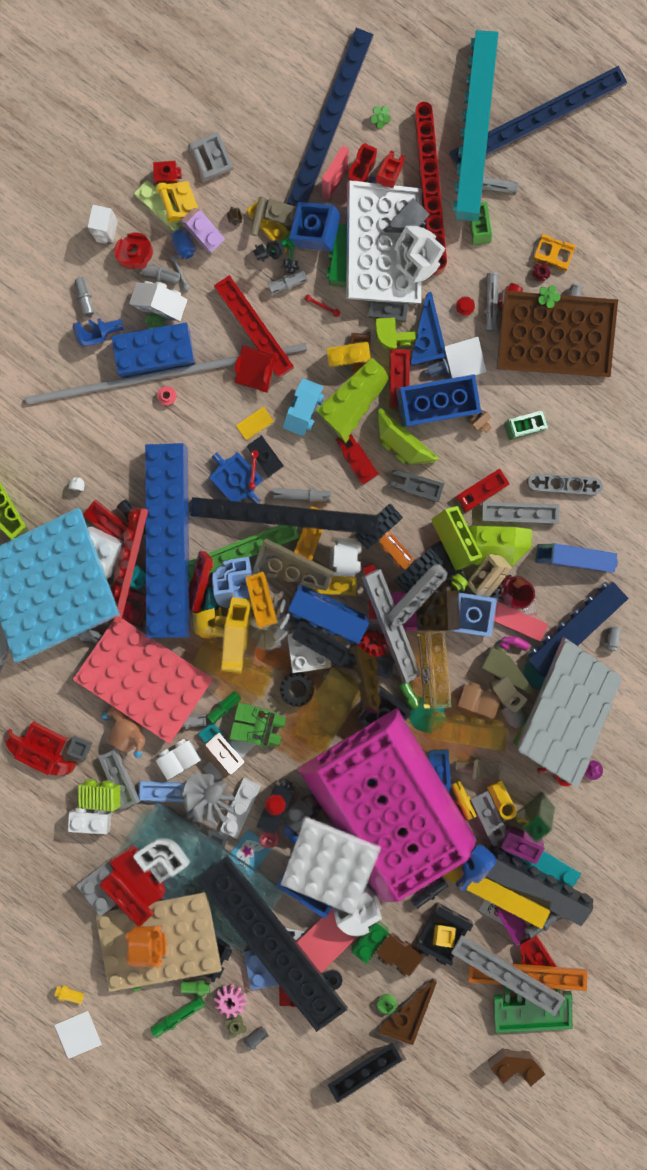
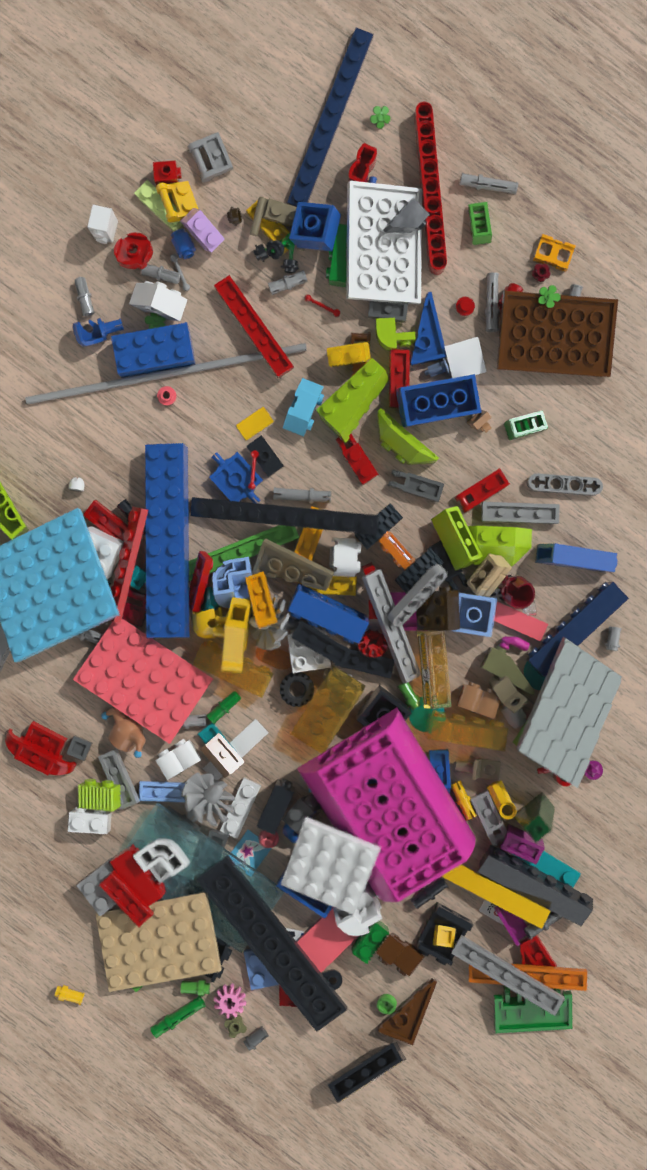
(78, 1034): white sticker -> none
(146, 946): orange brick -> none
(254, 368): red piece -> none
(262, 728): bright green hips -> none
(275, 804): red plate -> none
(335, 173): coral tile -> none
(367, 672): dark brown wing -> none
(390, 170): red hinge -> none
(418, 253): white brick -> none
(458, 582): lime plate -> none
(476, 868): blue piece -> none
(477, 124): teal brick -> none
(508, 1063): reddish brown brick -> none
(550, 111): dark blue plate -> none

